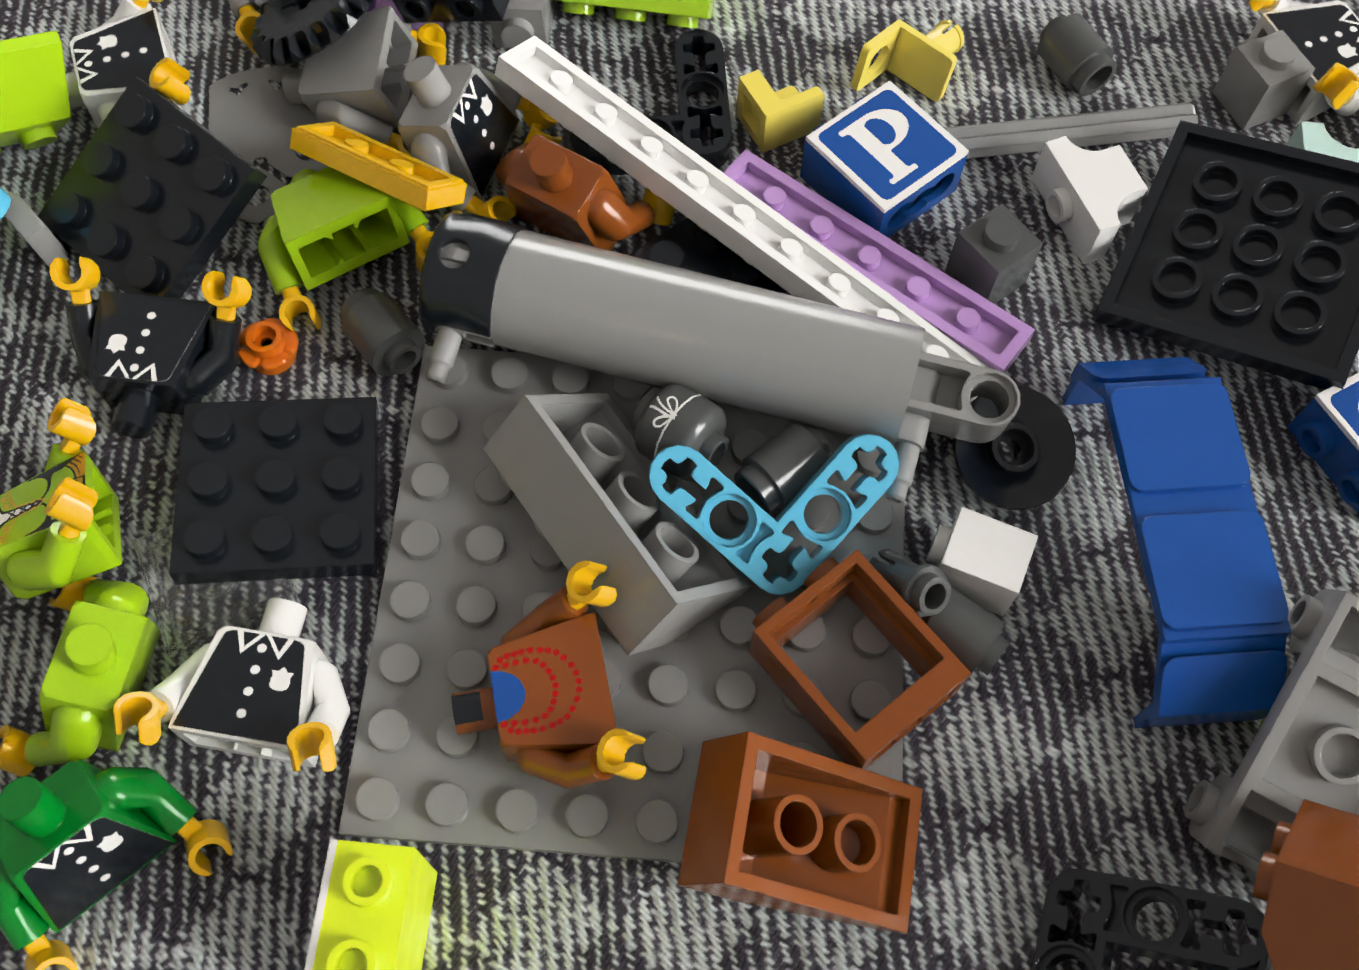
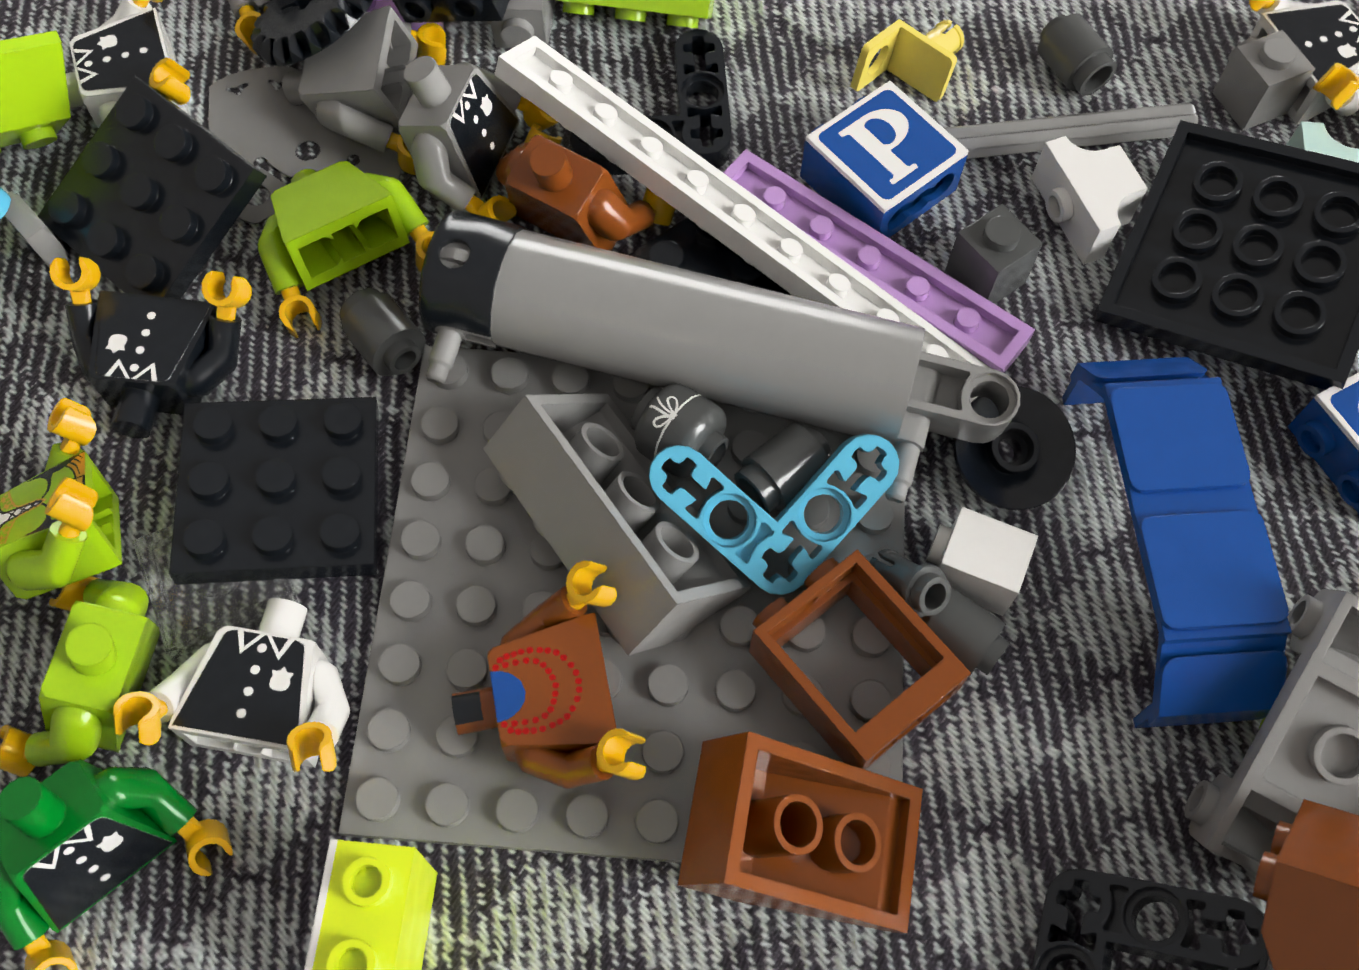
(271, 358): orange plate -> none
(378, 165): yellow tile -> none
(779, 115): light yellow panel -> none

